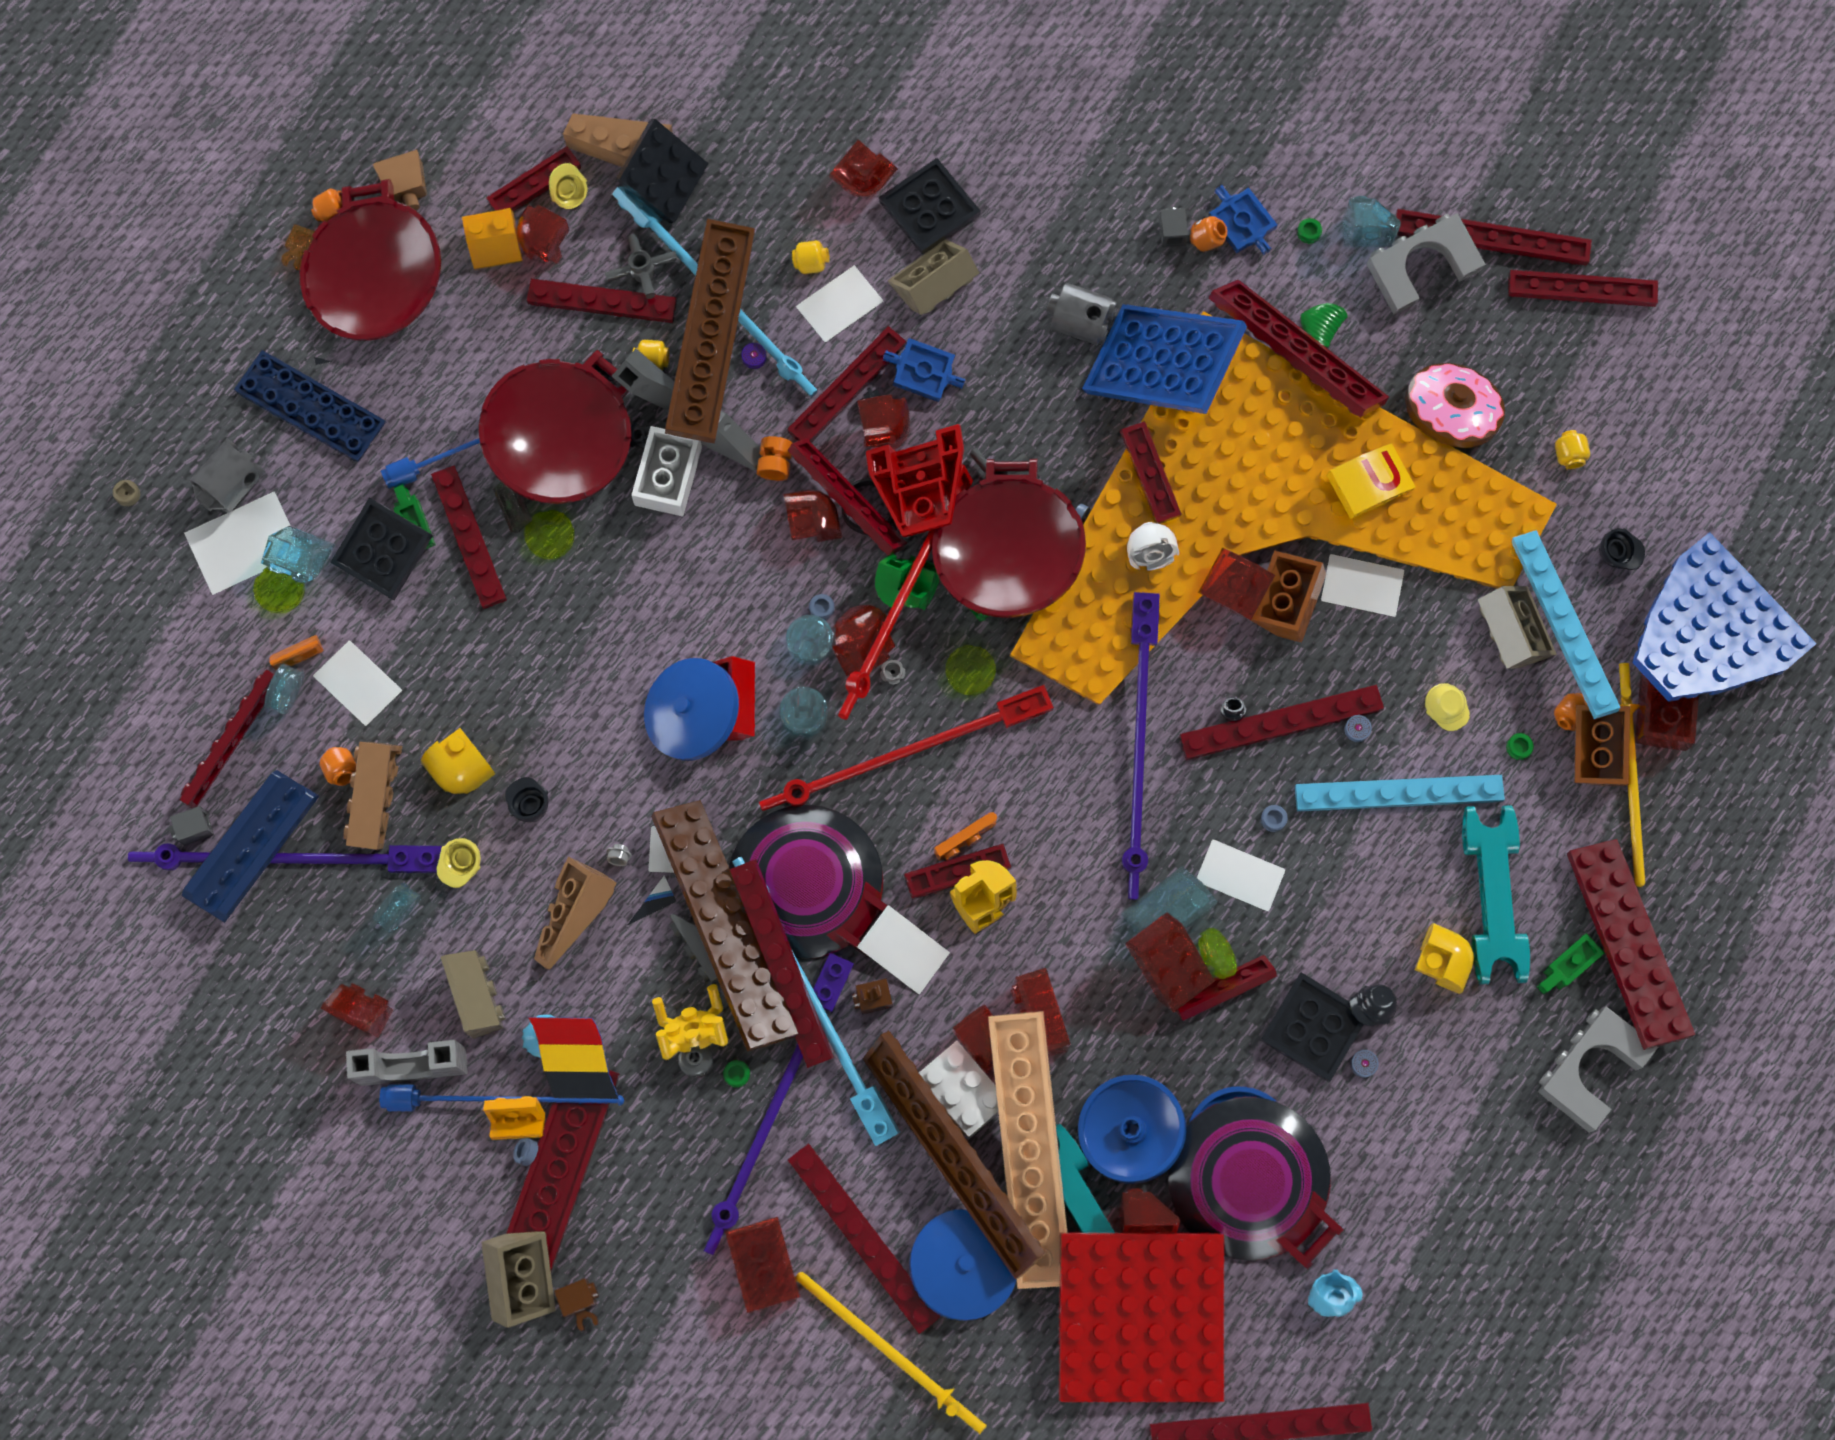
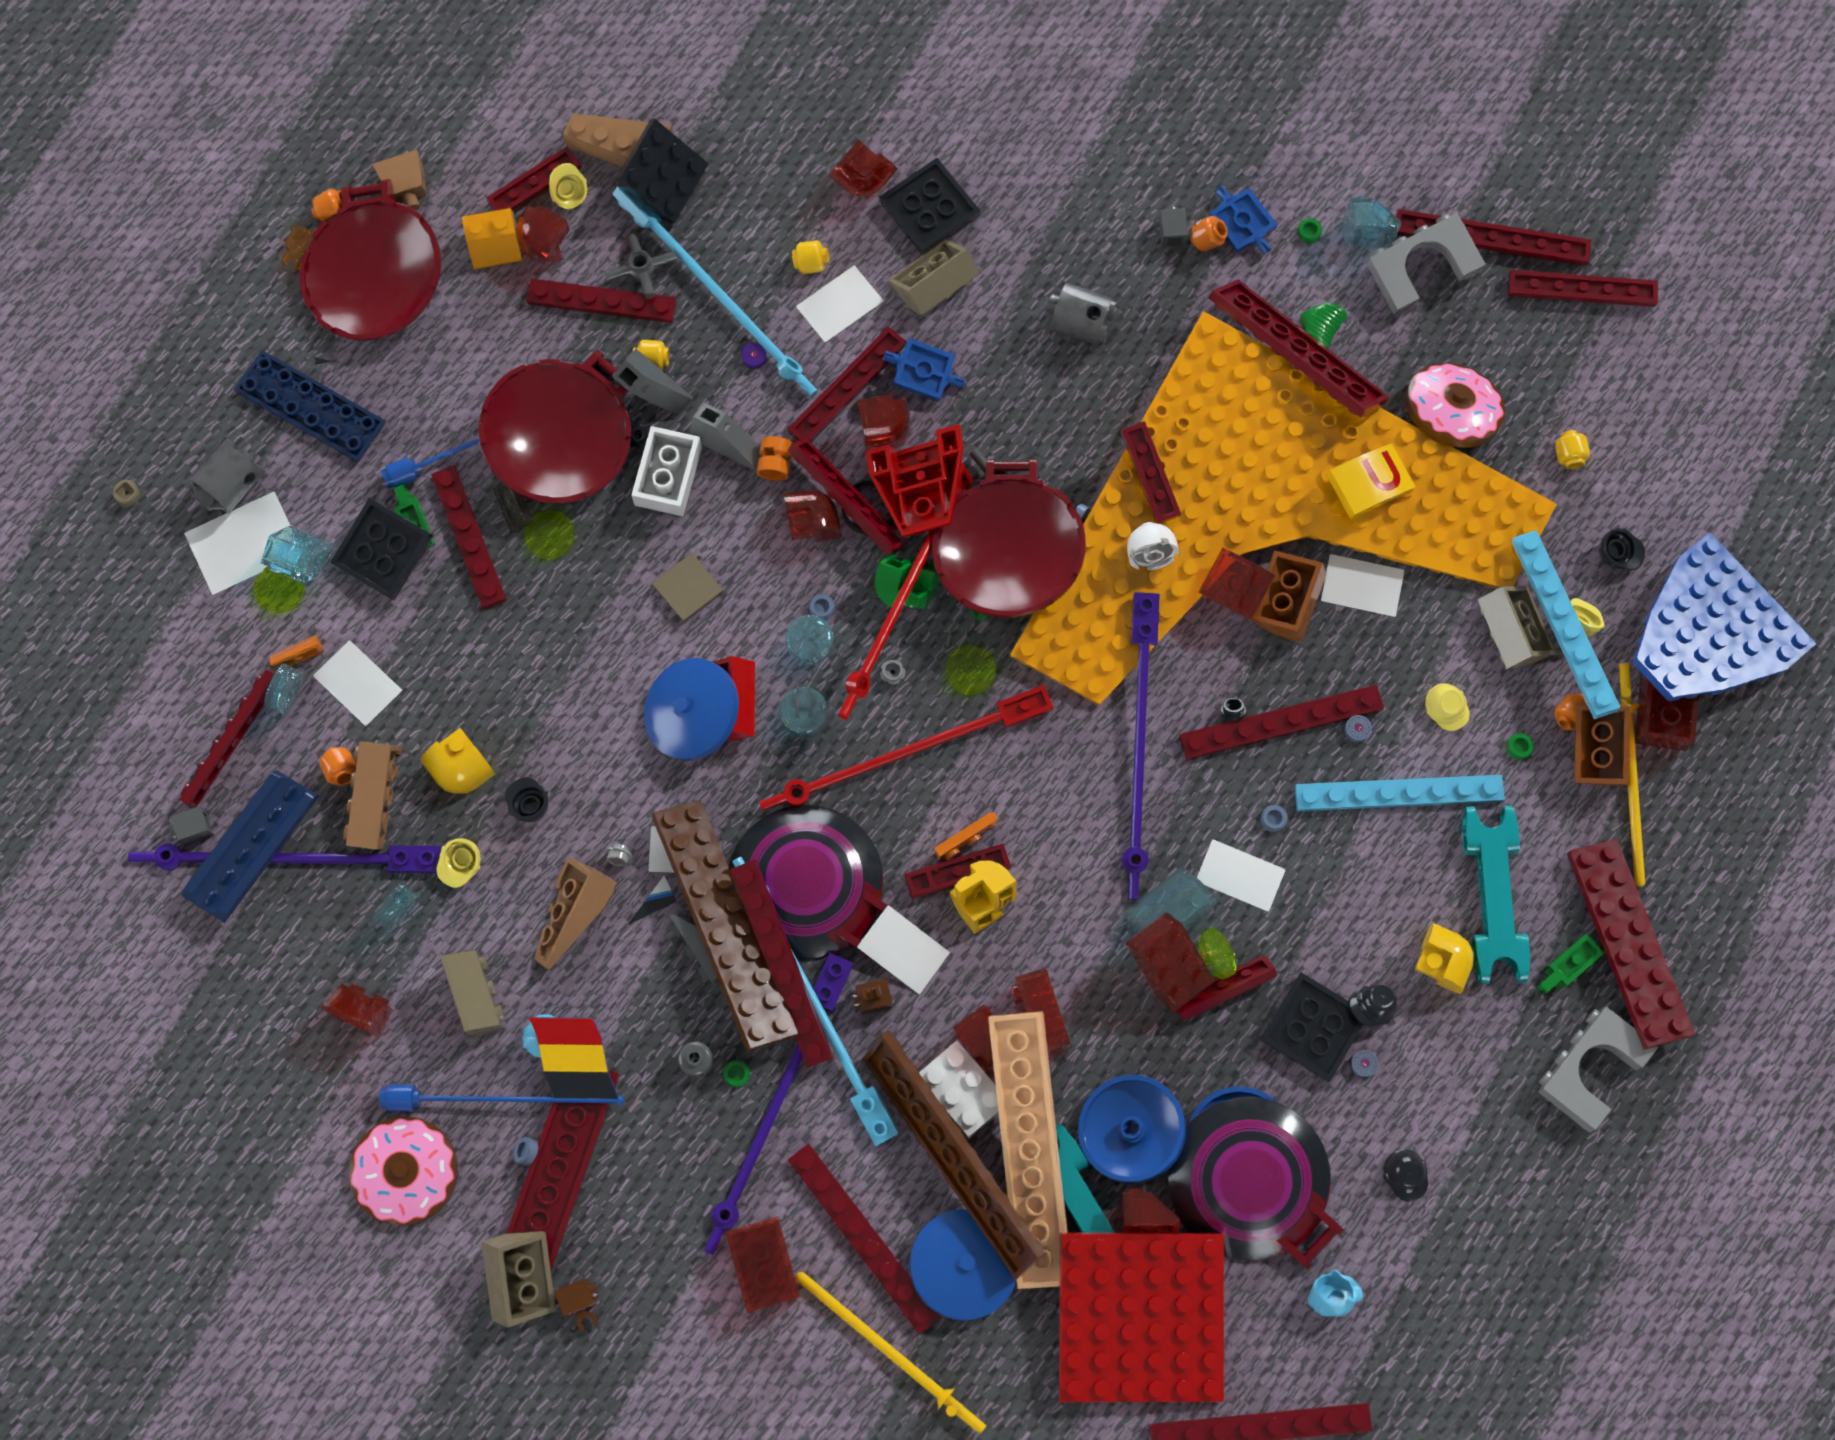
(403, 1171): none -> bright pink dish
(440, 1060): light grey arch -> none
(515, 1118): light orange bracket -> none
(687, 587): none -> dark tan tile
(691, 1027): yellow plate -> none
(710, 331): reddish brown plate -> none
(855, 636): clear red brick -> none
(1165, 358): blue plate -> none
(1406, 1174): none -> black hat
(1588, 616): none -> light yellow hat

